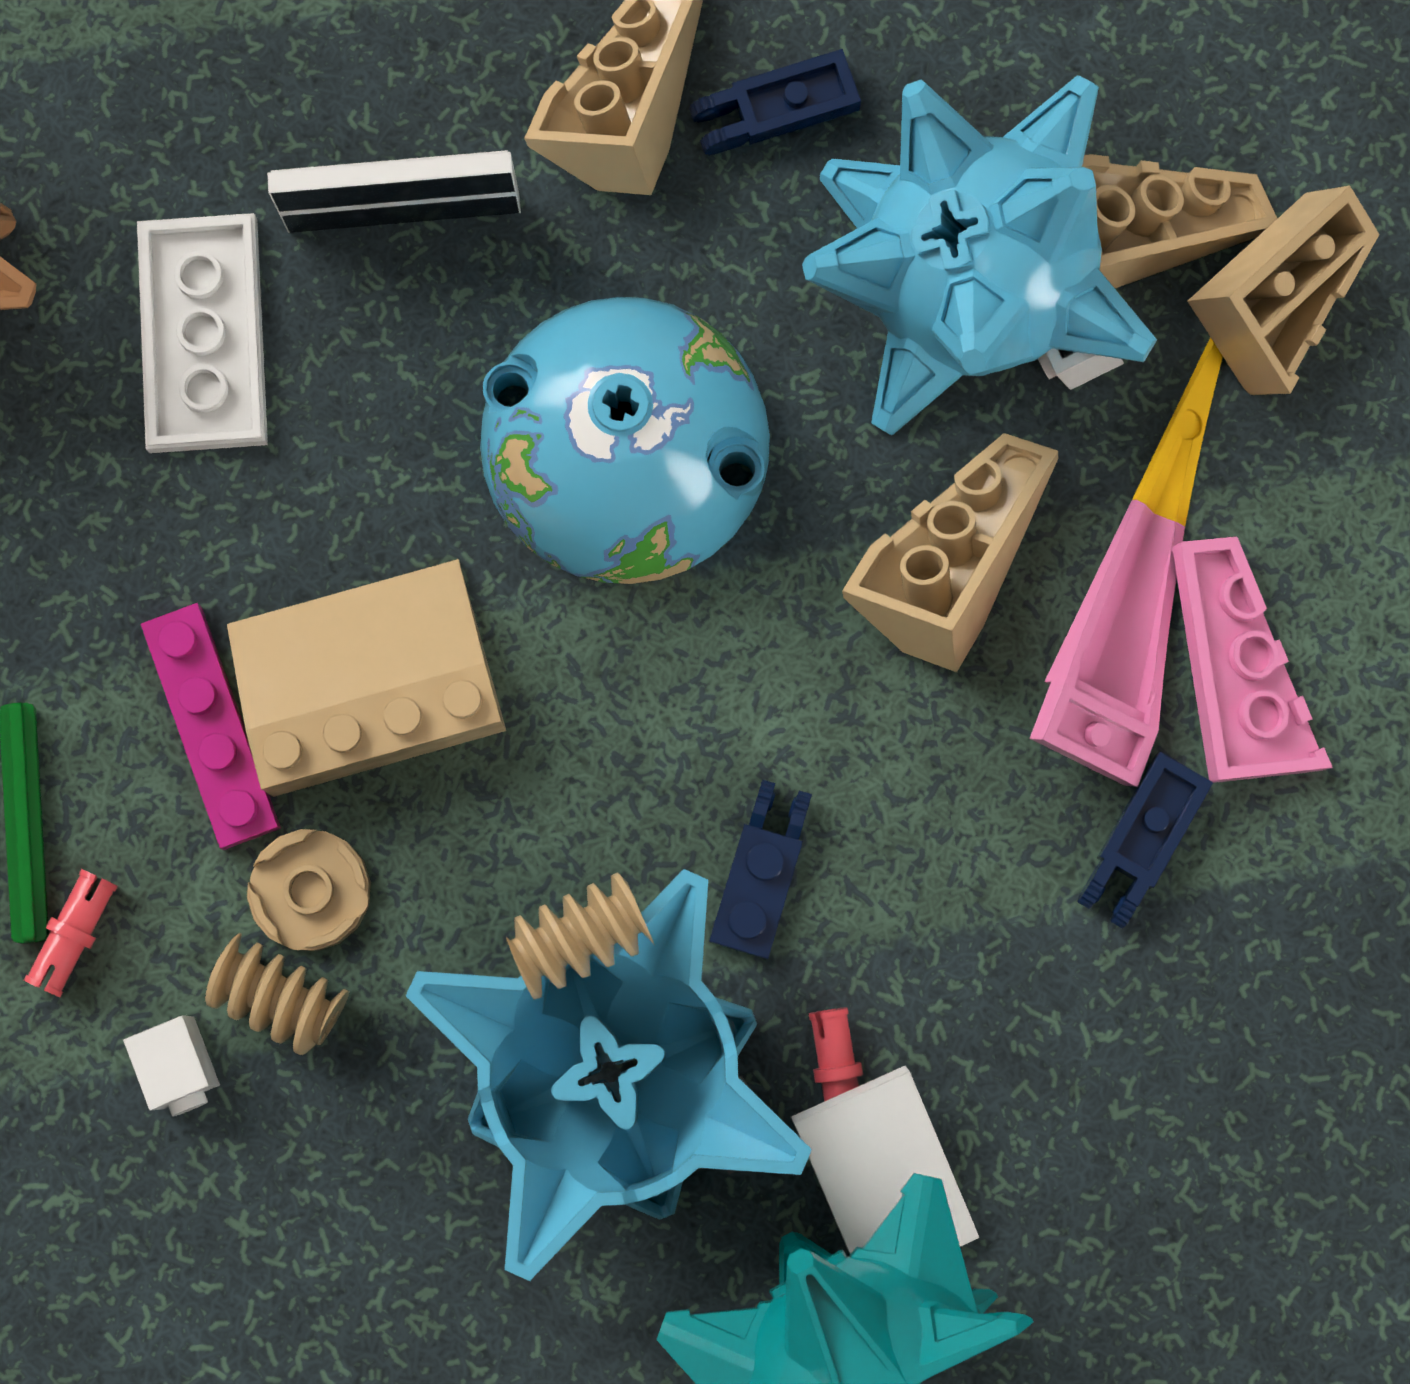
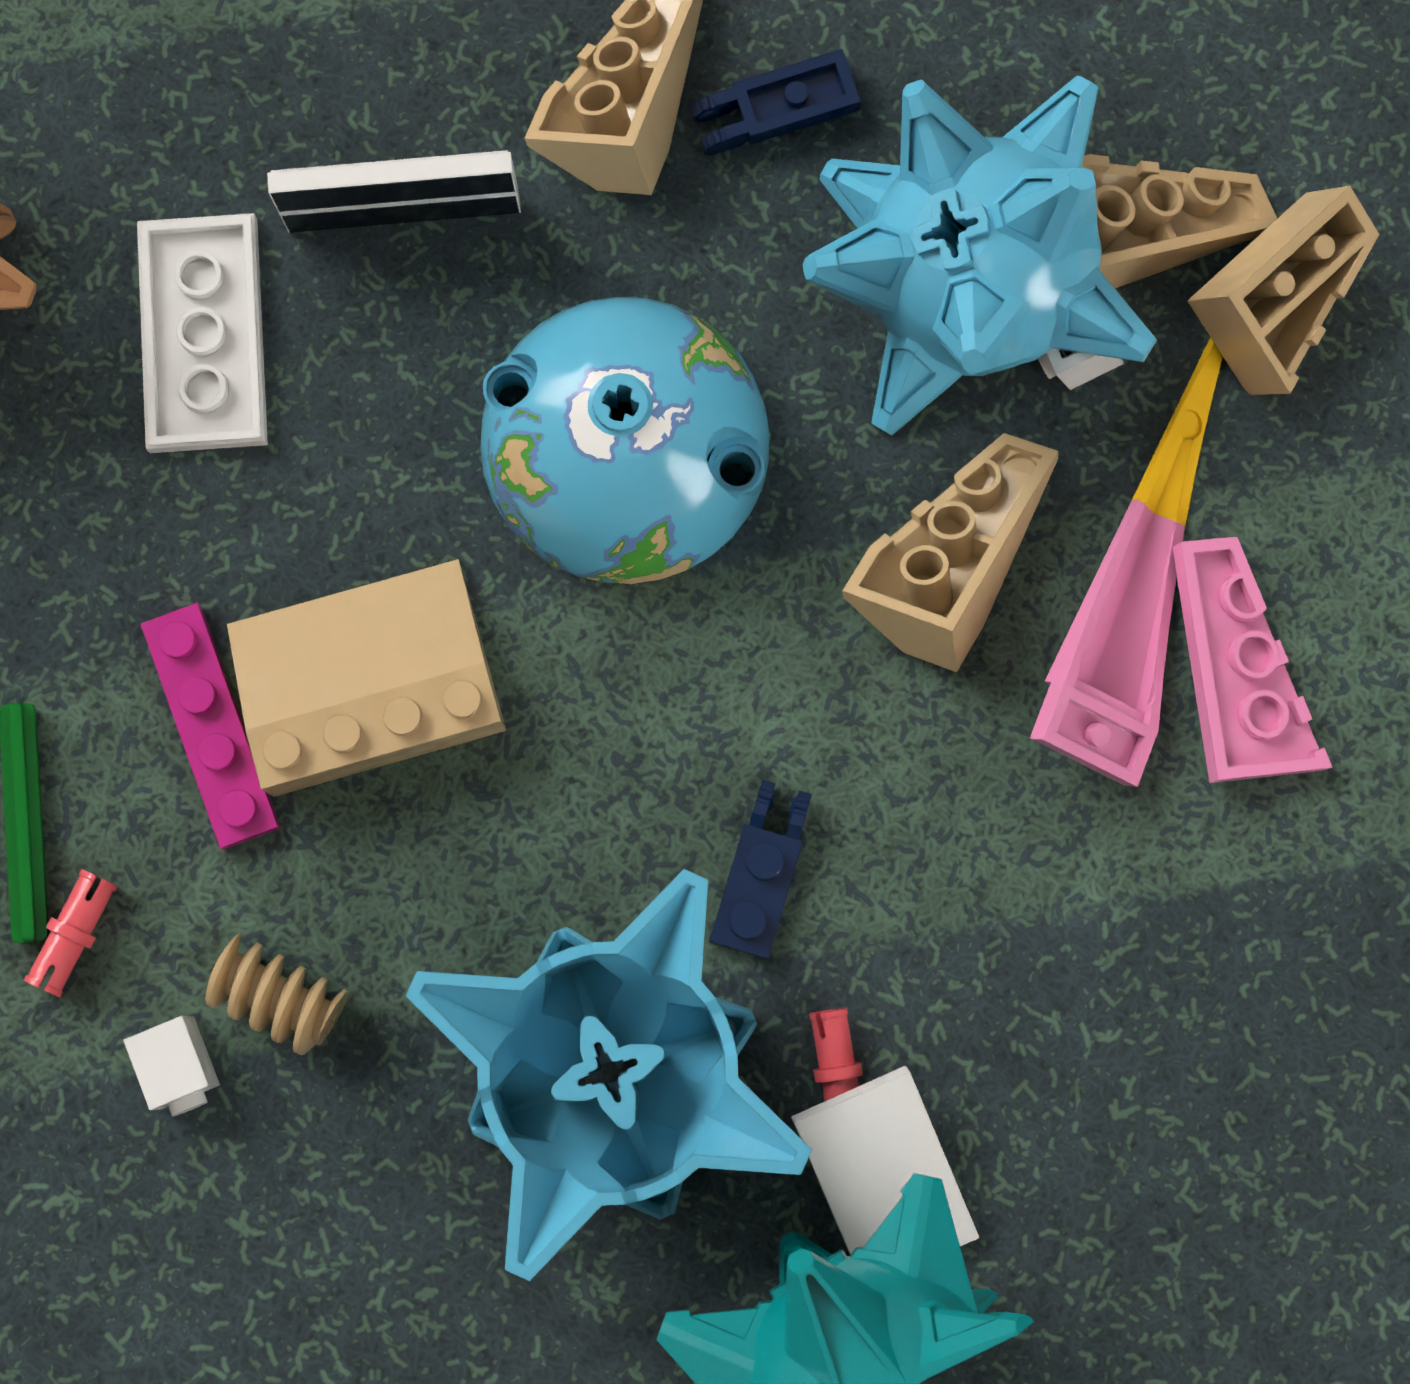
(328, 902): tan tile -> none
(577, 935): tan piece -> none
(1147, 833): dark blue hinge -> none

